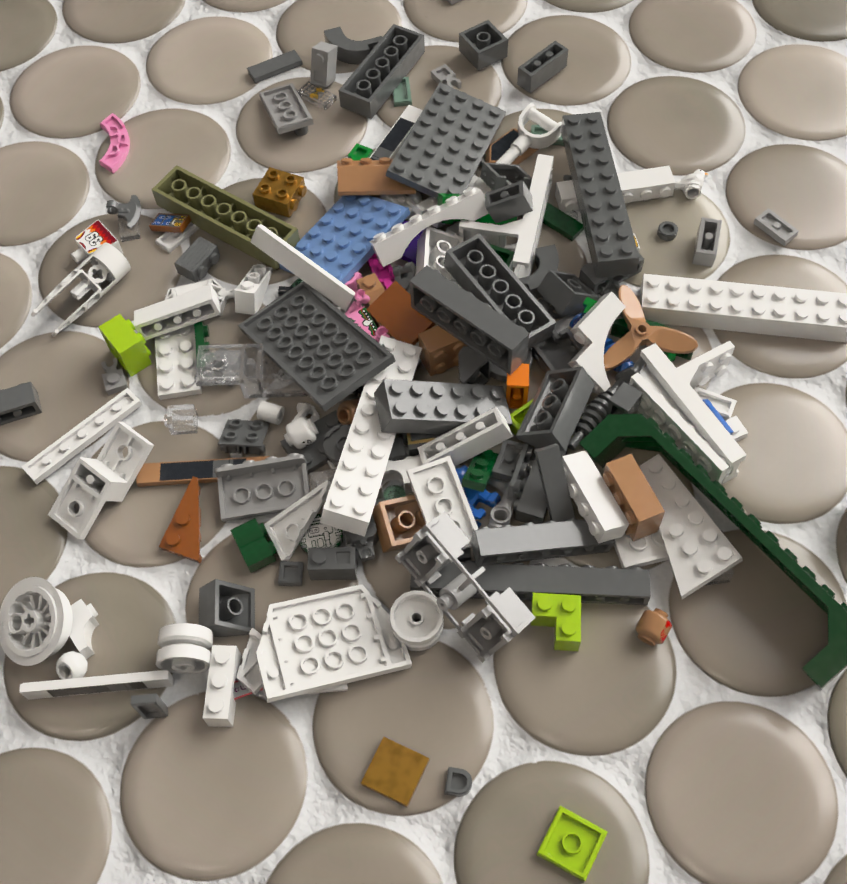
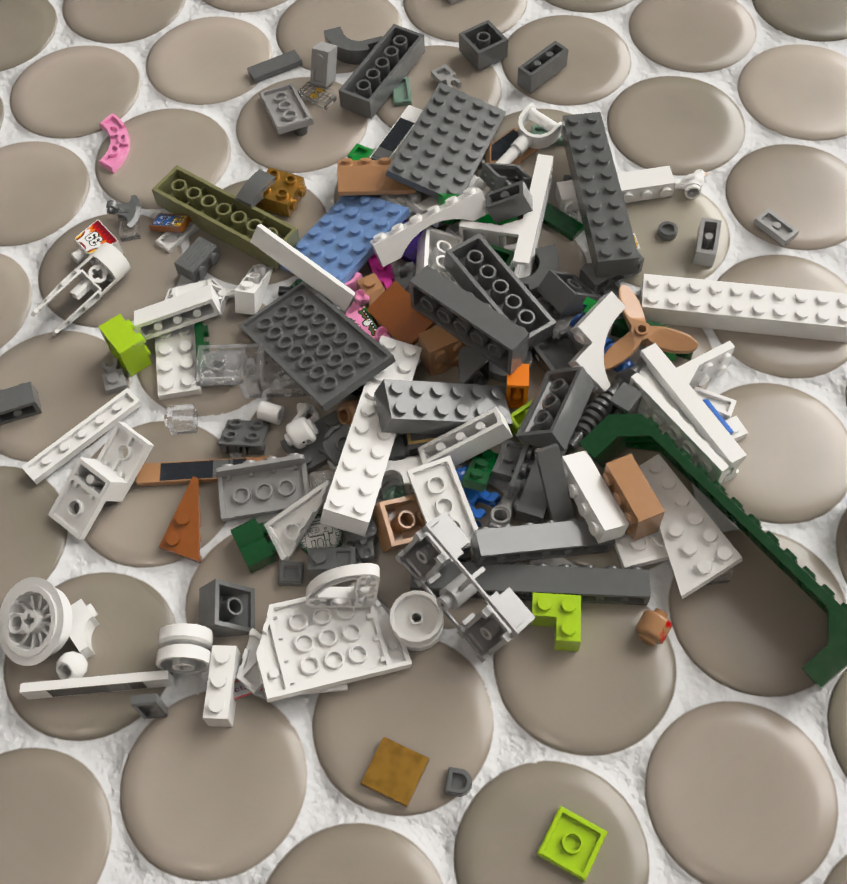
(253, 189): none -> dark grey slope
(363, 595): none -> white beam

